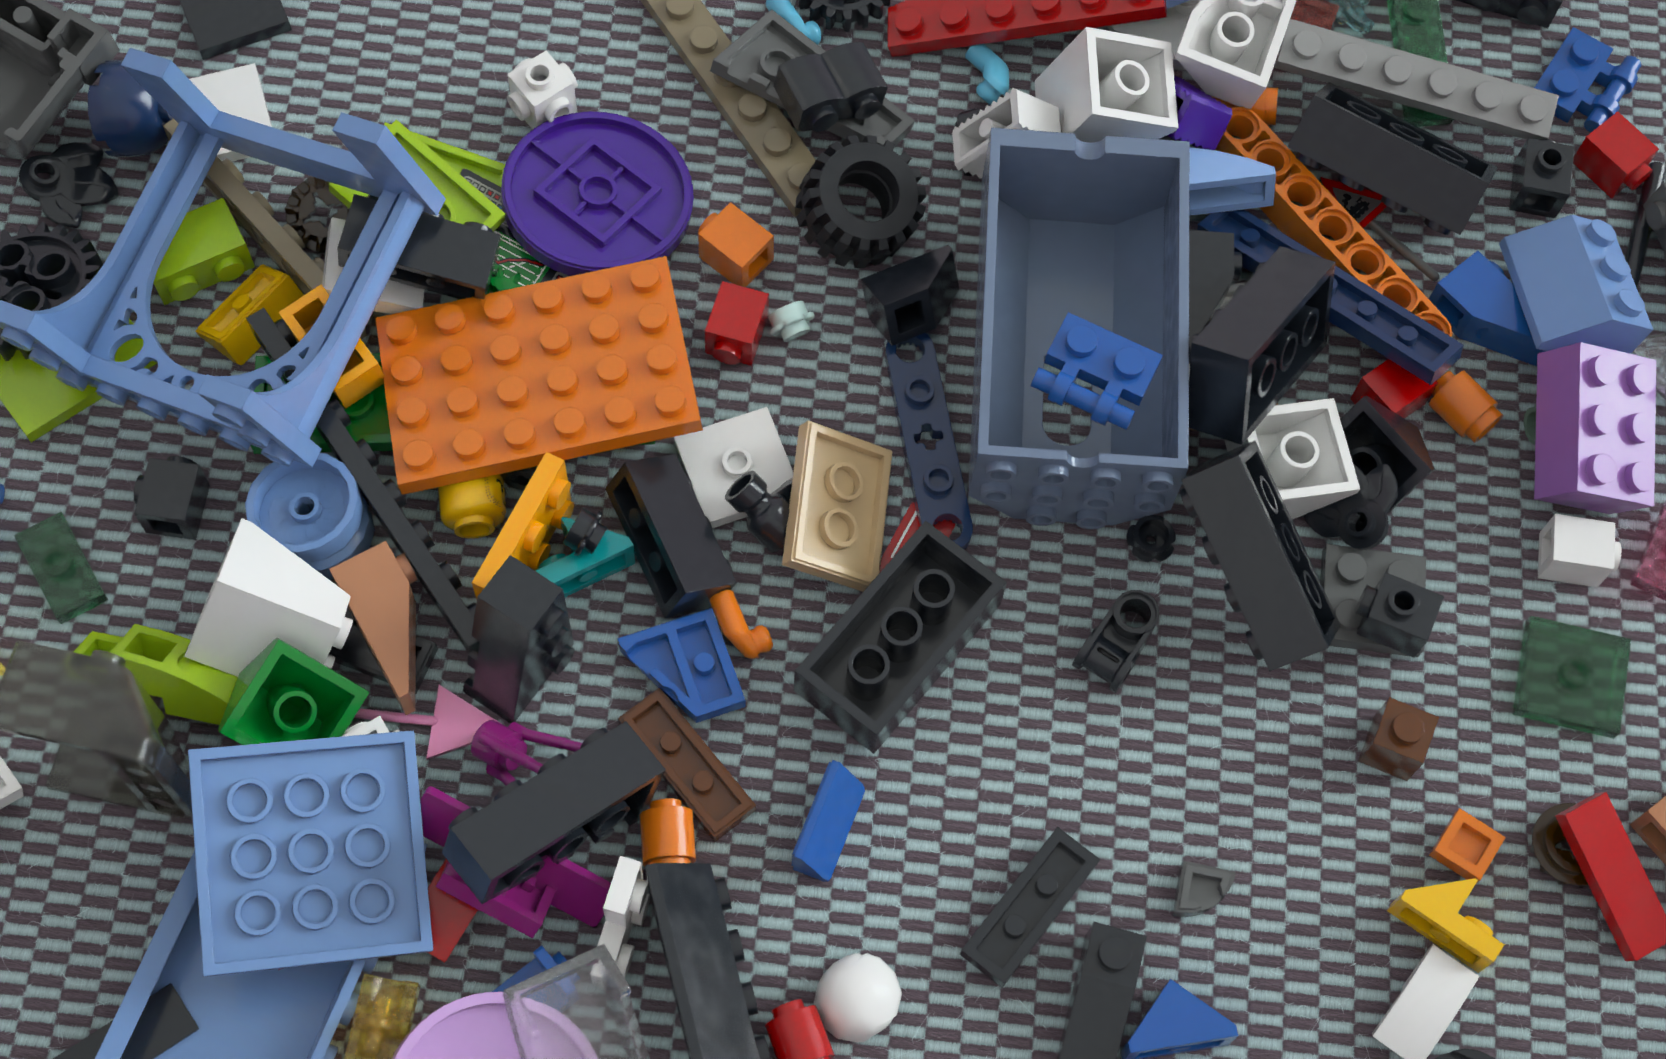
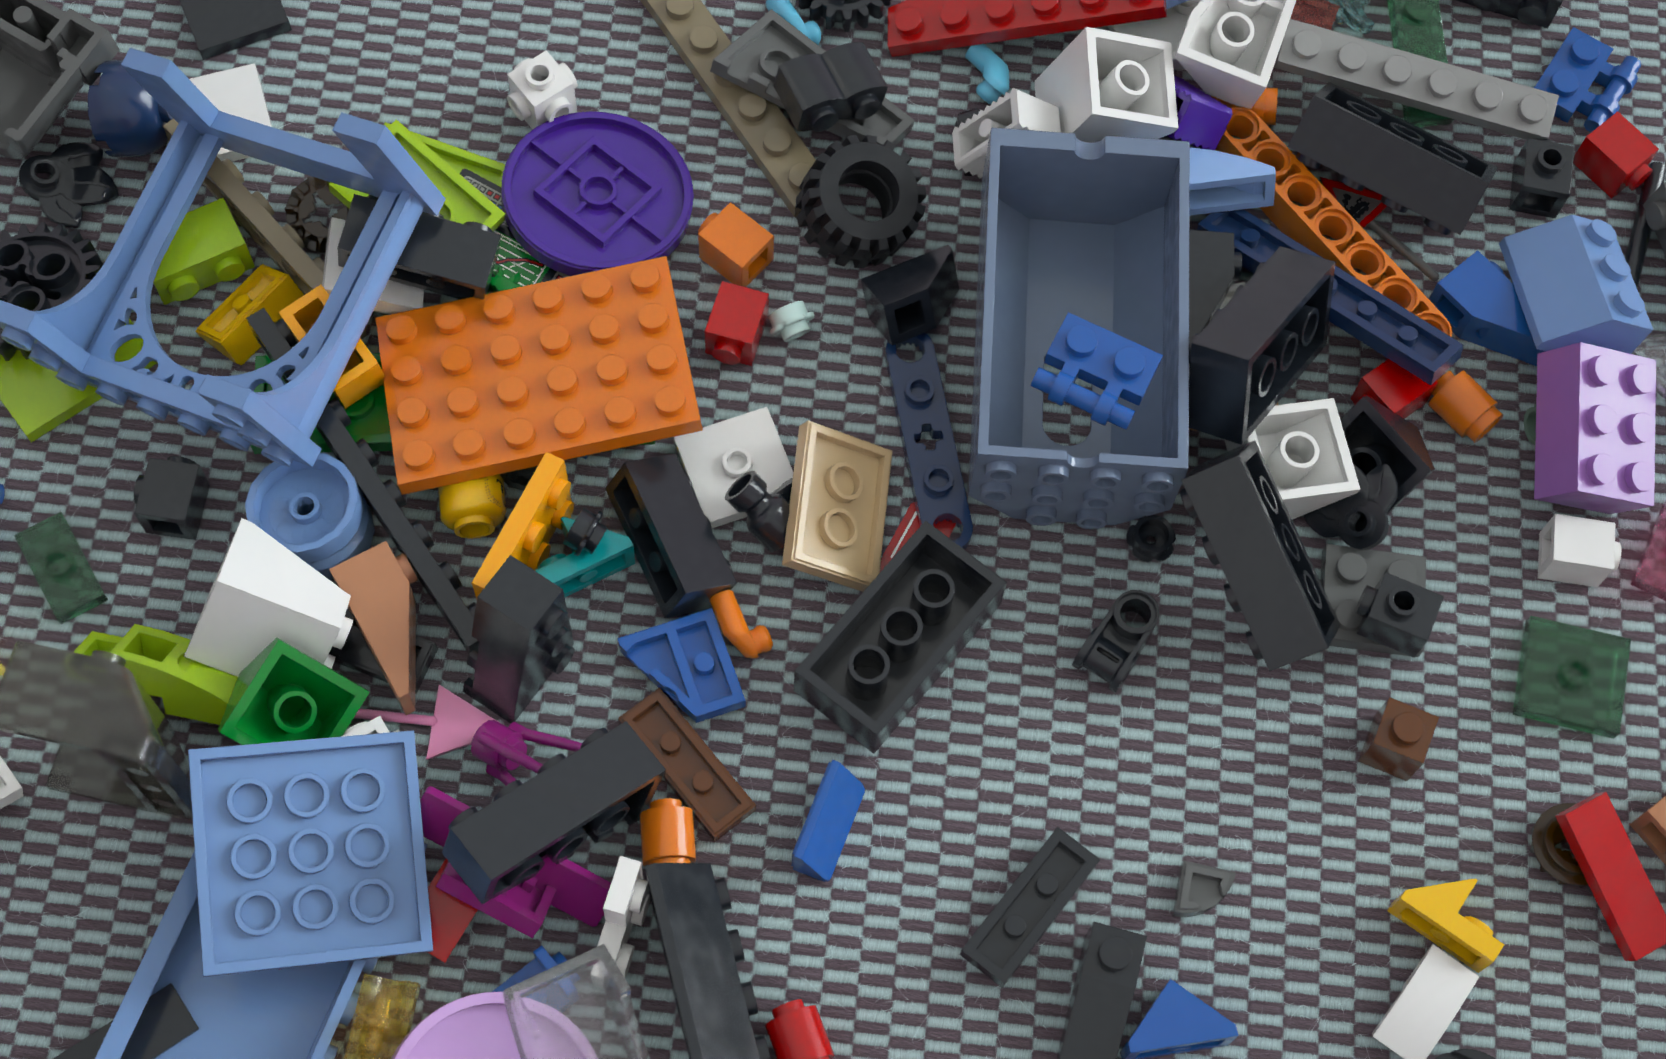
(857, 997): white hair -> none
(1467, 846): orange plate -> none

